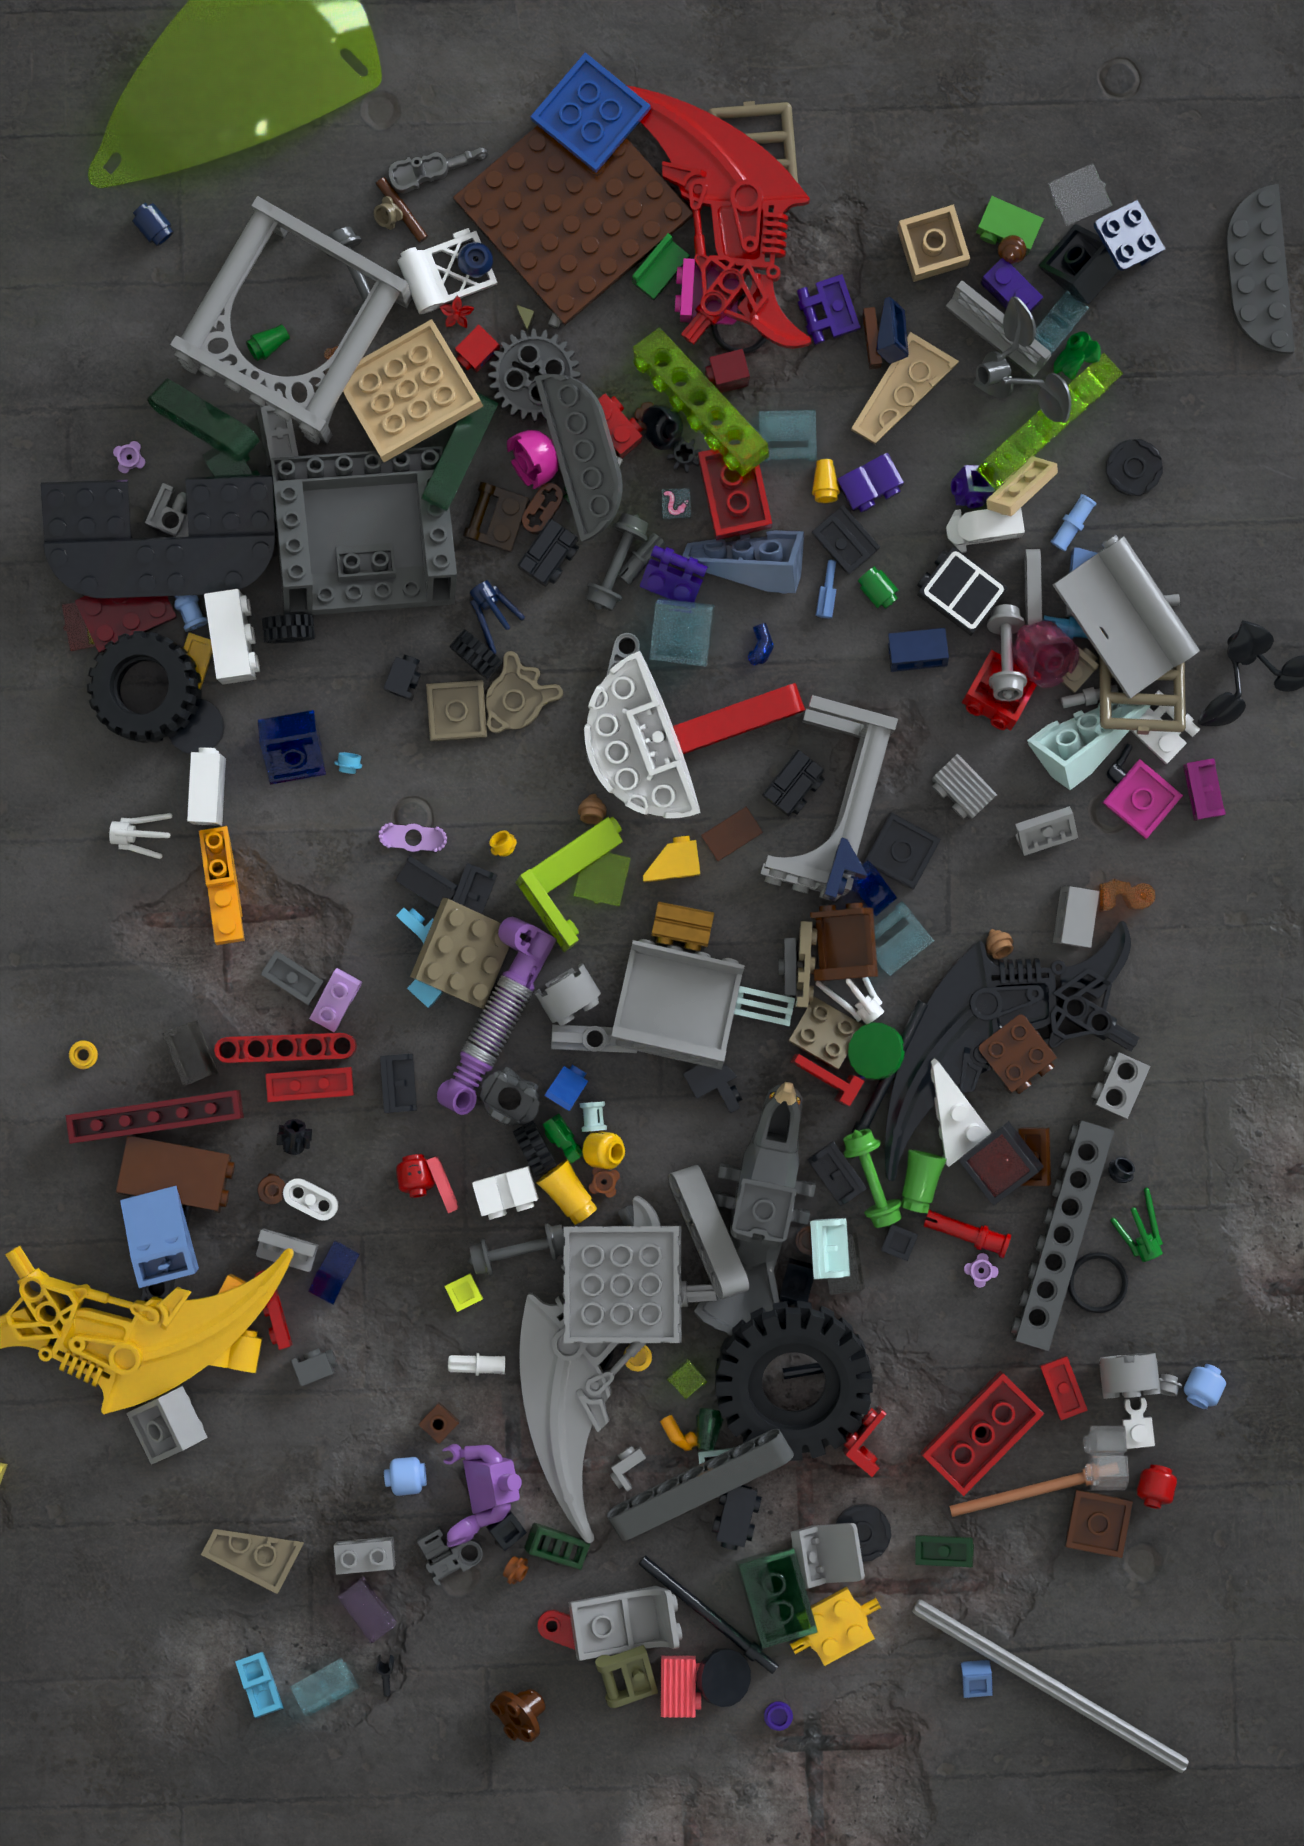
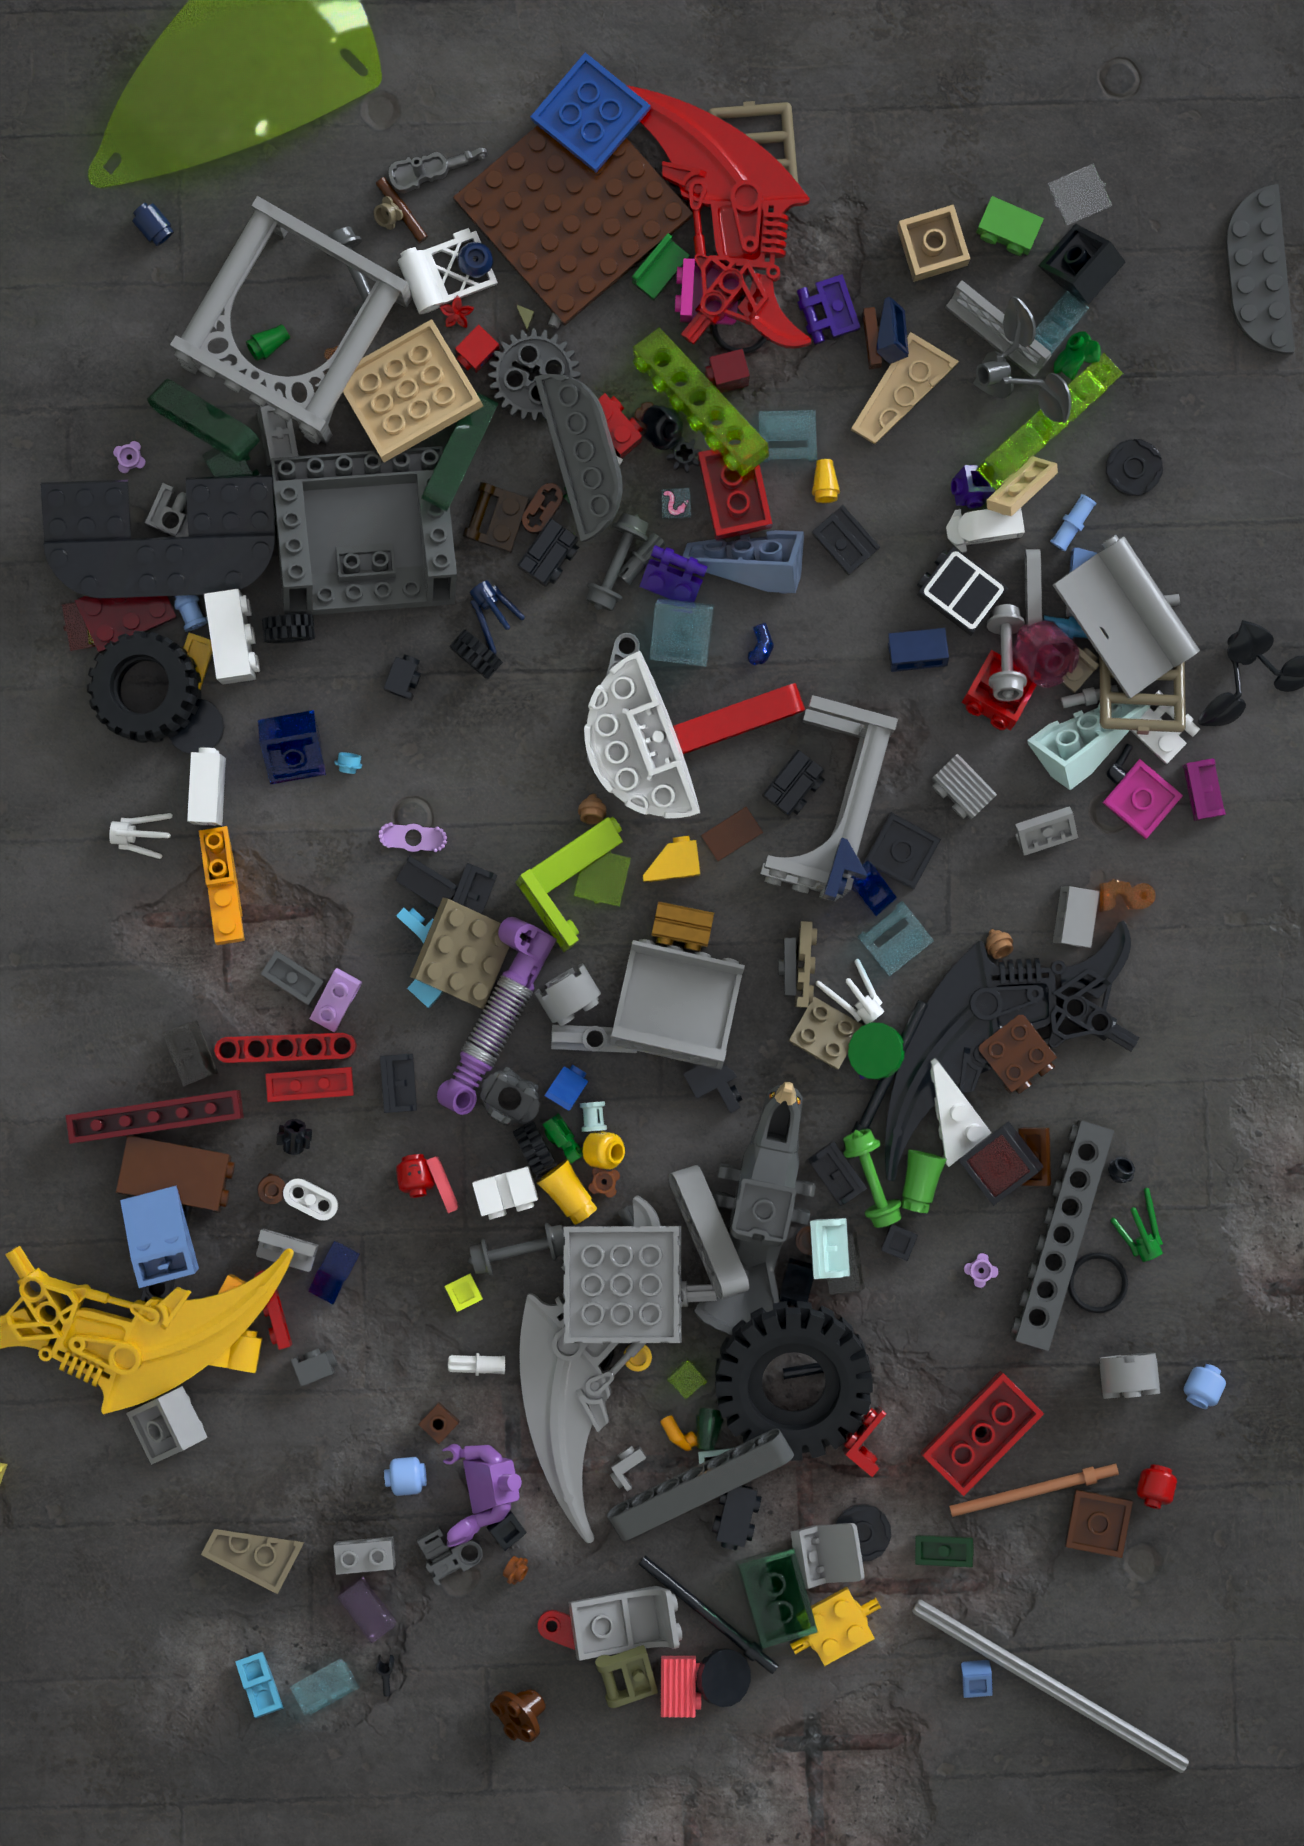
(74, 1054): yellow plate -> none
(456, 710): dark tan tile -> none
(502, 843): yellow plate -> none
(516, 697): dark tan tile -> none
(534, 457): dark pink cylinder -> none
(534, 1537): dark green slope -> none
(778, 1715): dark purple plate -> none
(788, 1011): light aqua tile -> none
(827, 594): medium blue axle -> none
(845, 942): reddish brown panel -> none
(847, 1089): red fence -> none
(871, 482): dark purple brick -> none
(878, 588): green brick -> none
(981, 1237): red pin -> none
(1006, 282): dark purple brick -> none
(1012, 249): reddish brown plate -> none
(1063, 1388): red plate -> none
(1107, 1461): clear piece -> none
(1127, 1088): light grey brick -> none
(1129, 236): bracket -> none
(1138, 1428): white plate -> none
(1169, 1385): light grey plate -> none

